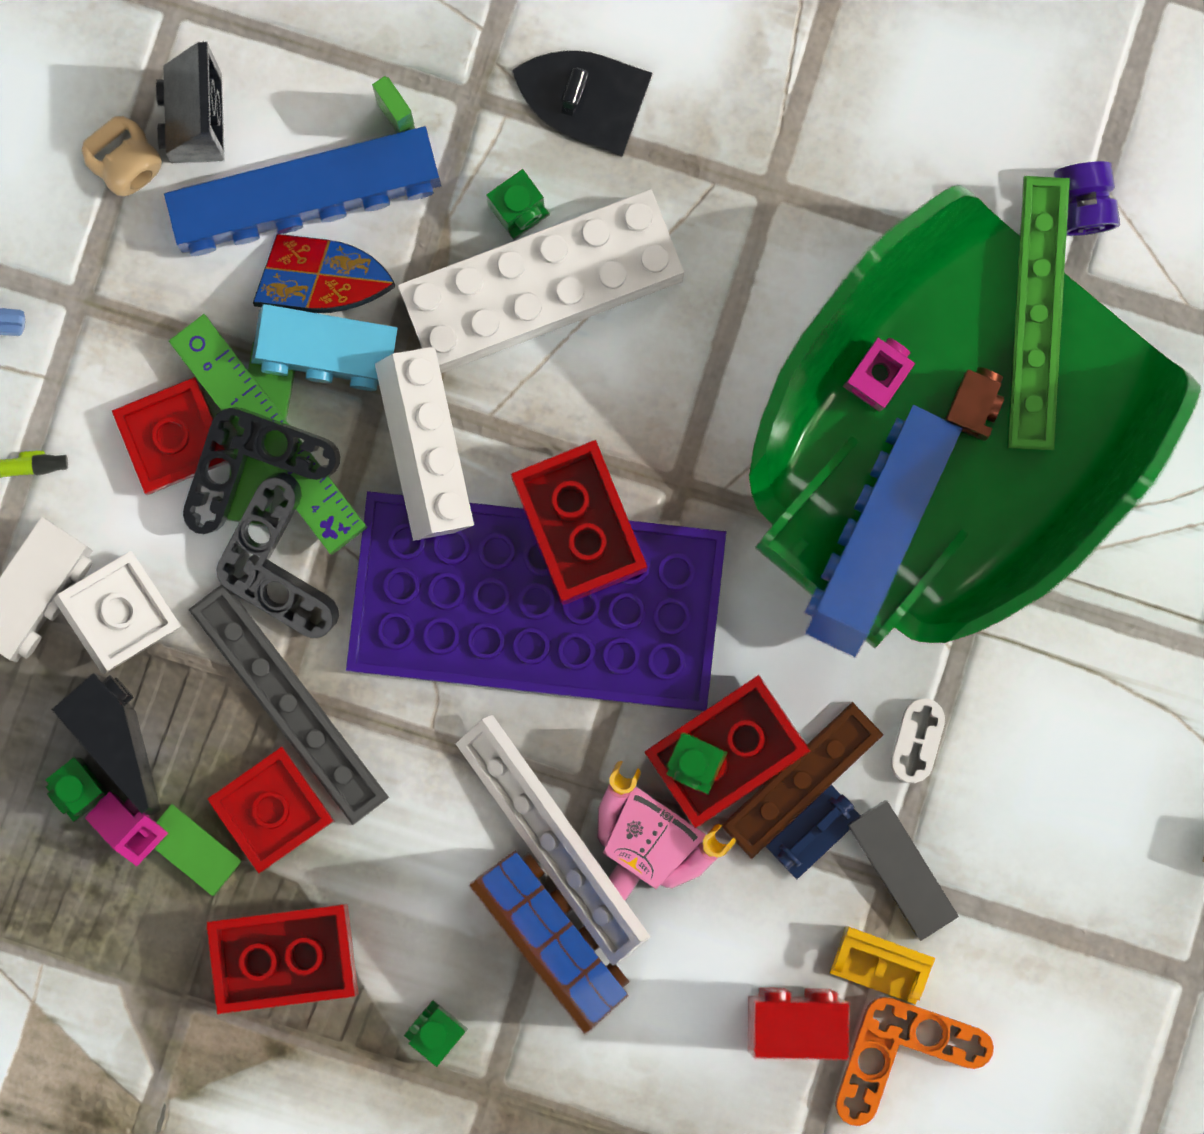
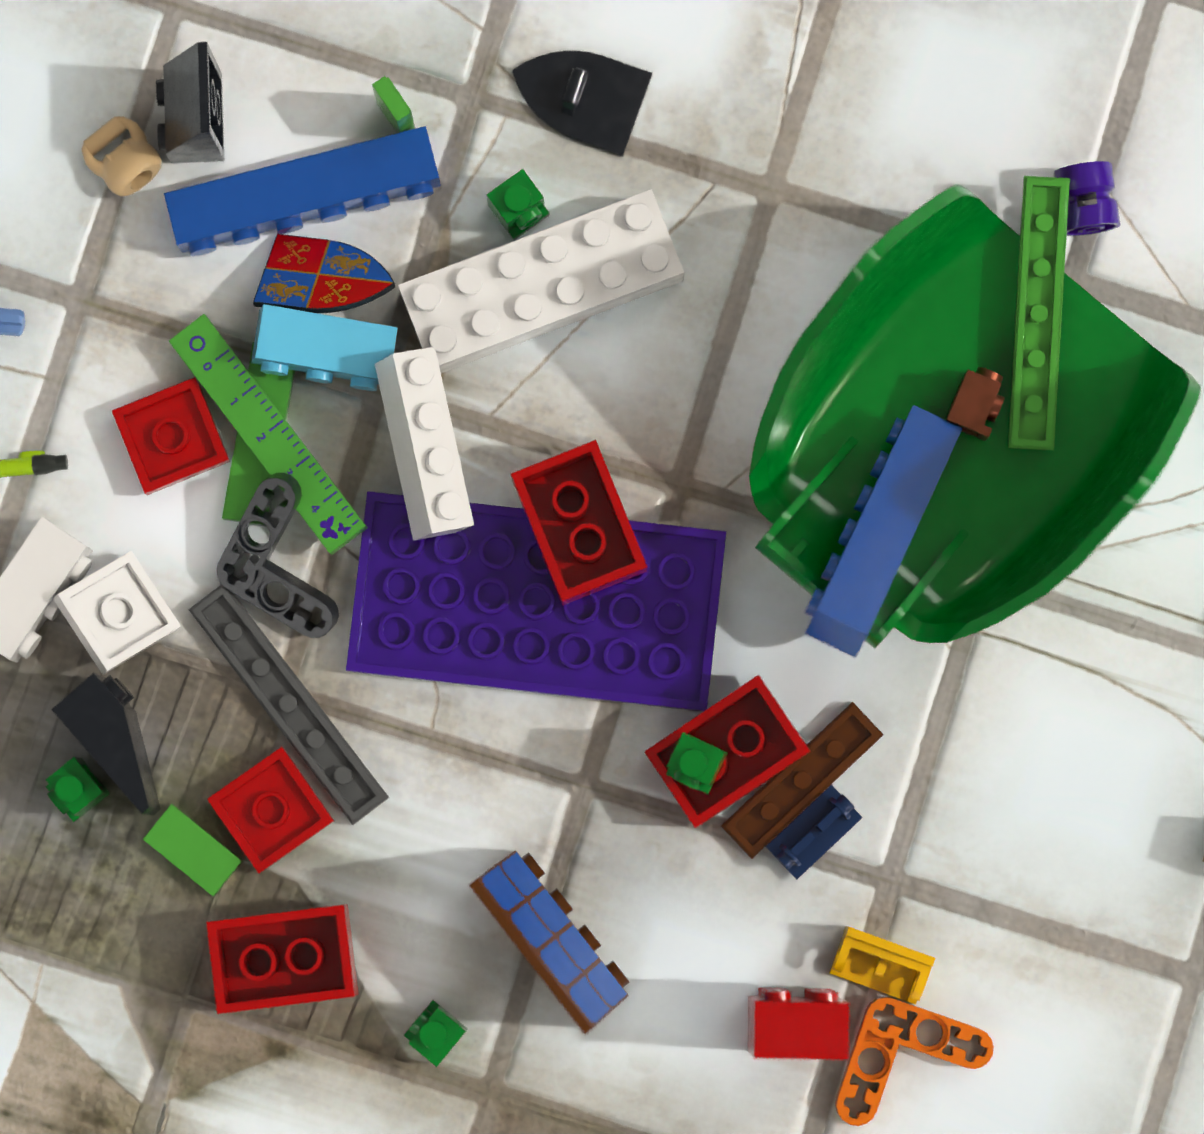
(125, 828): dark pink brick -> none
(249, 445): black beam -> none
(552, 840): white plate -> none
(651, 839): bright pink torso -> none
(875, 392): dark pink brick -> none
(903, 870): dark grey tile -> none
(928, 744): white beam -> none

